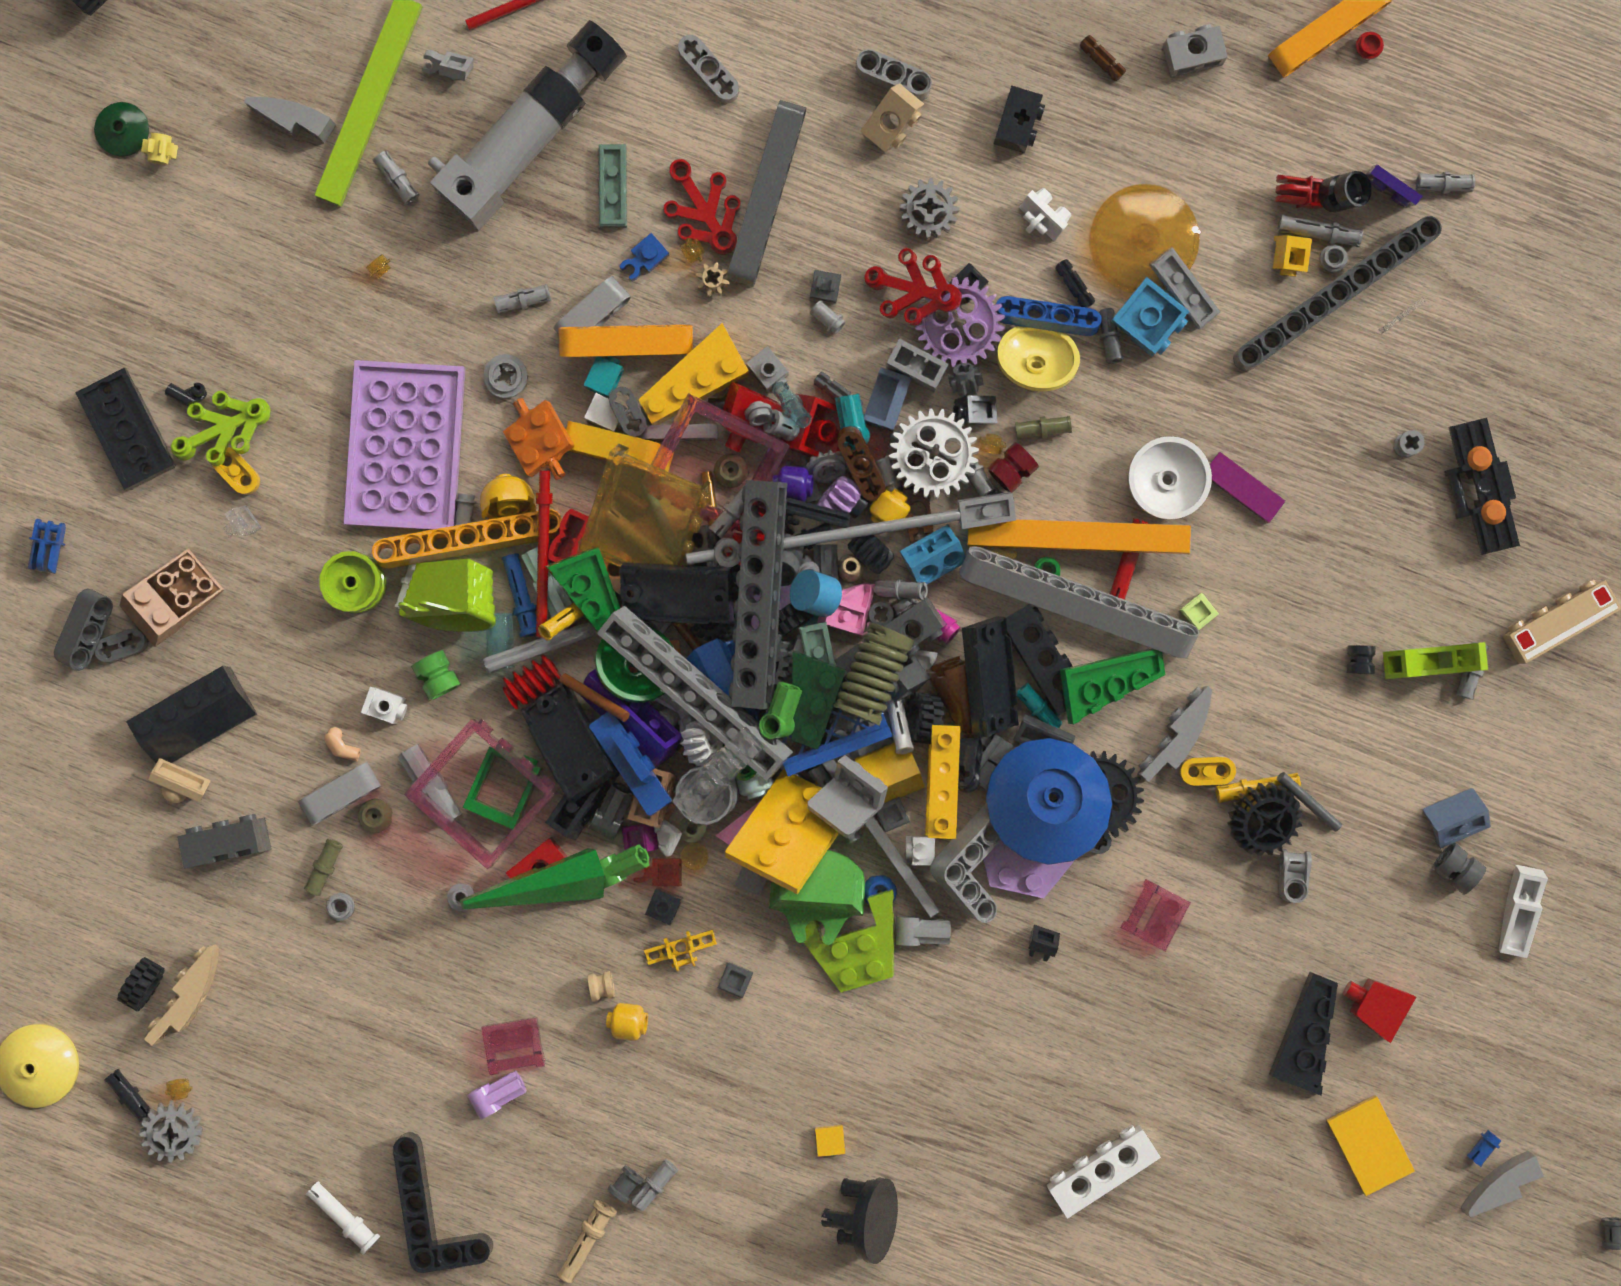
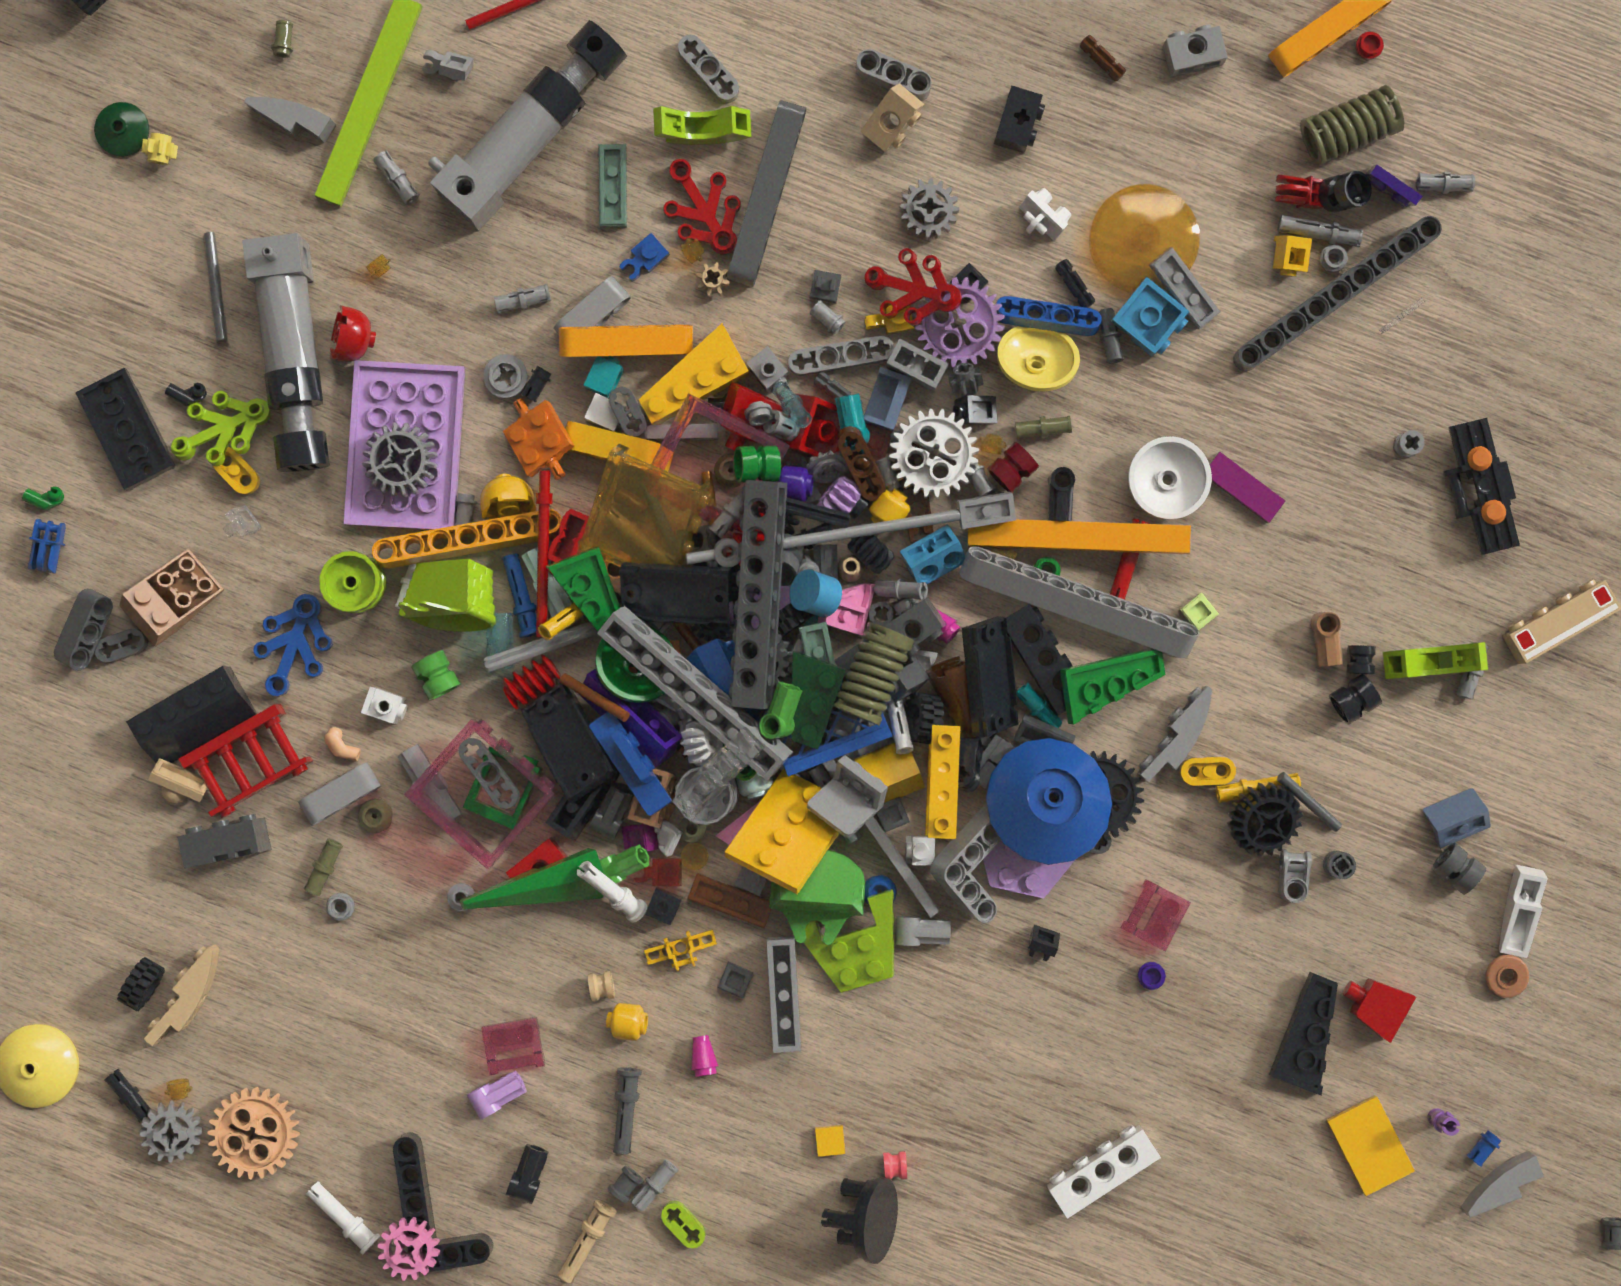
(44, 501): none -> green arm
(215, 287): none -> flat silver bar
(223, 747): none -> red fence
(247, 1157): none -> light nougat gear
(280, 271): none -> light grey piece
(282, 43): none -> olive pin
(294, 641): none -> blue plant
(351, 334): none -> red cylinder
(410, 454): none -> light grey gear
(415, 1257): none -> bright pink gear
(496, 794): none -> dark grey beam
(526, 1180): none -> black piece
(536, 383): none -> black pin
(620, 897): none -> white pin
(626, 1098): none -> dark grey pin
(678, 1228): none -> lime beam
(702, 128): none -> lime arch
(703, 1057): none -> dark pink cone
(730, 900): none -> dark orange tile
(763, 463): none -> green wheel
(783, 994): none -> light grey brick
(839, 351): none -> light grey beam
(892, 325): none -> yellow plate
(895, 1165): none -> coral wheel
(1061, 499): none -> black piece
(1151, 975): none -> dark purple plate
(1327, 643): none -> medium nougat piece
(1333, 864): none -> dark grey wheel
(1352, 125): none -> olive piece
(1358, 697): none -> black wheel
(1443, 1122): none -> medium lavender pin
(1516, 985): none -> nougat piece

